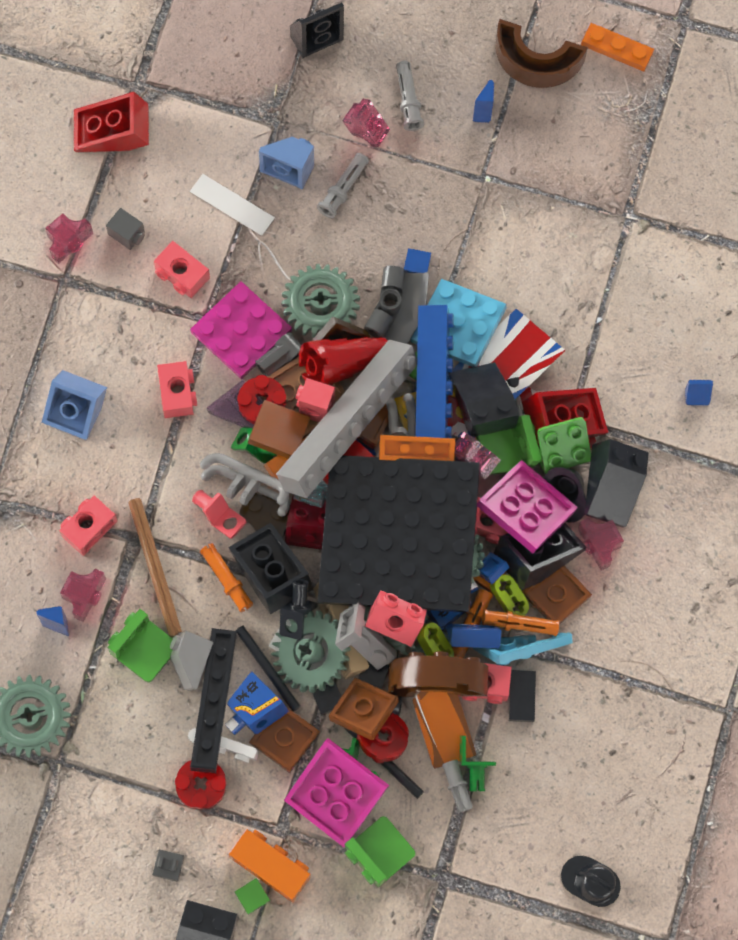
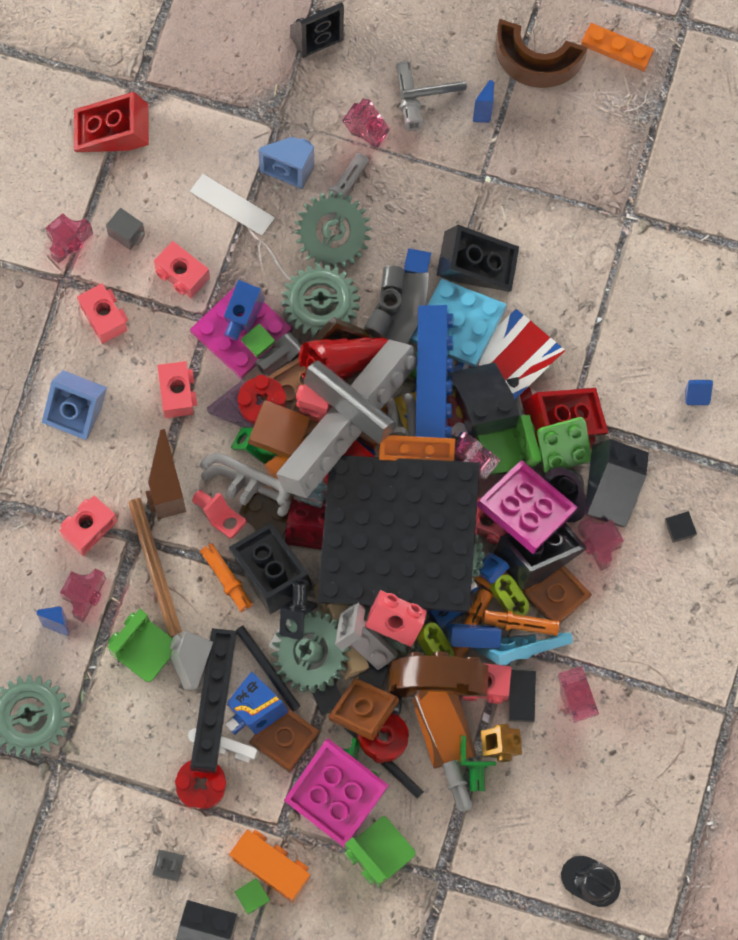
(105, 326): none -> coral brick
(165, 490): none -> reddish brown slope
(246, 300): none -> blue torso
(258, 340): none -> bright green tile
(343, 209): none -> sand green gear
(349, 402): none -> dark grey brick
(433, 90): none -> dark grey bar
(477, 259): none -> black slope
(501, 743): none -> pearl gold brick
(577, 694): none -> clear pink brick
(680, 527): none -> black tile

